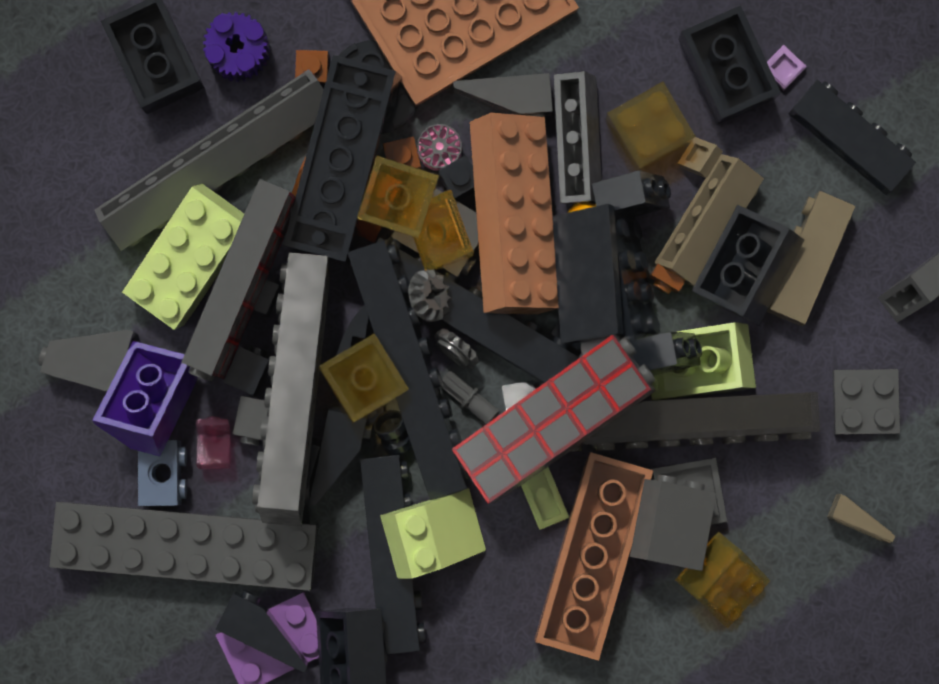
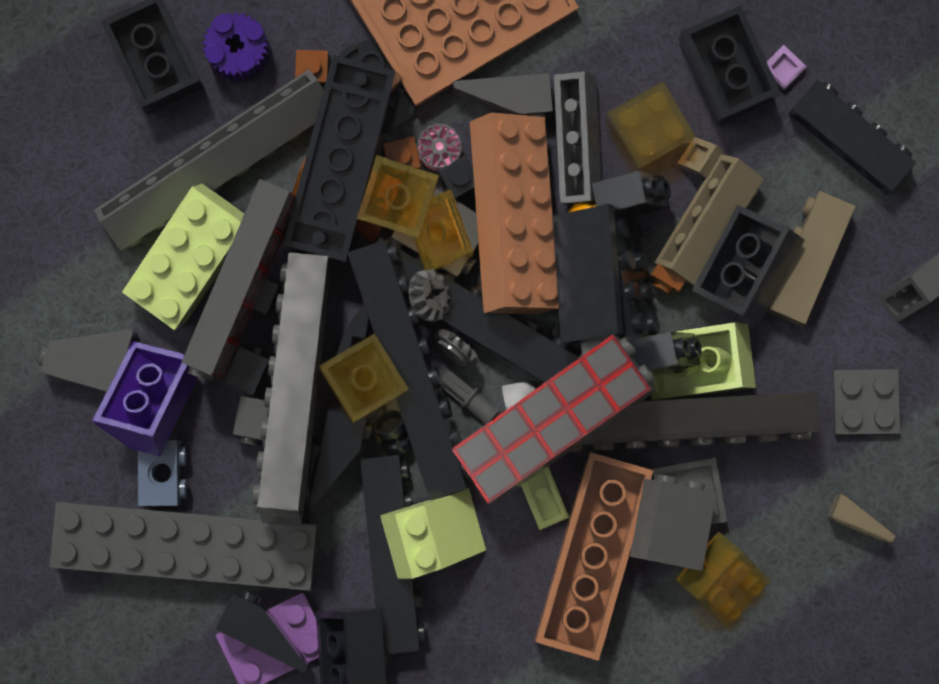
(213, 443): clear pink bracket -> none

